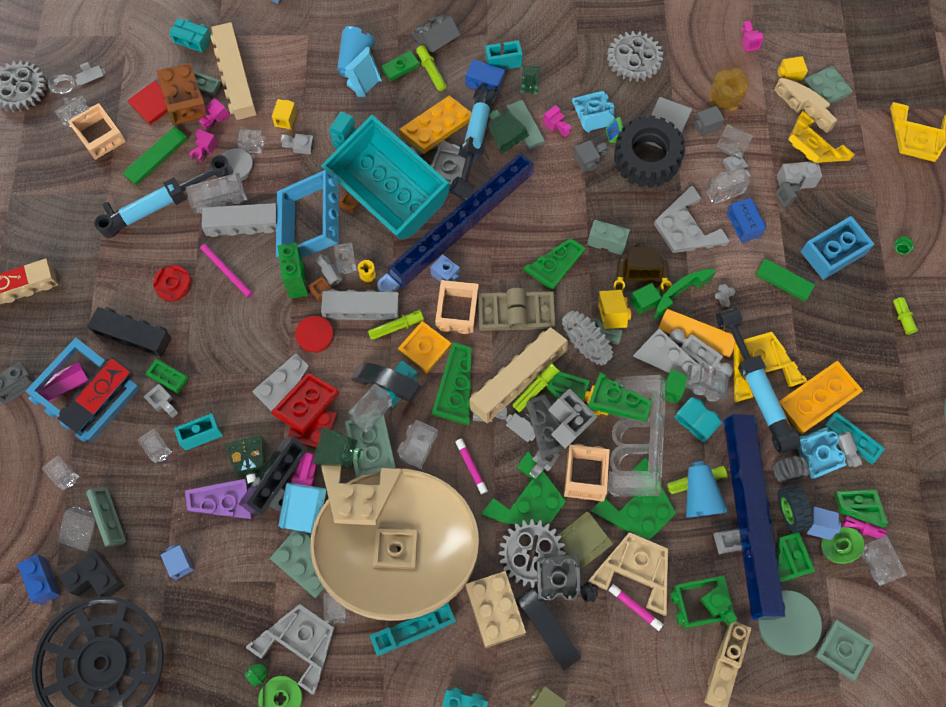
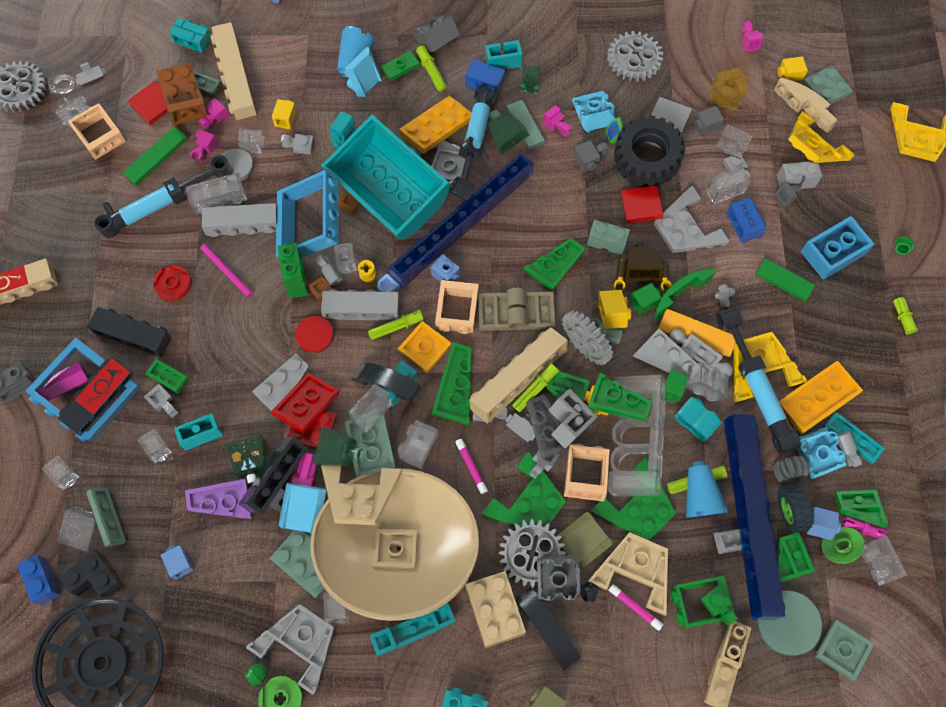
(641, 204): none -> red tile

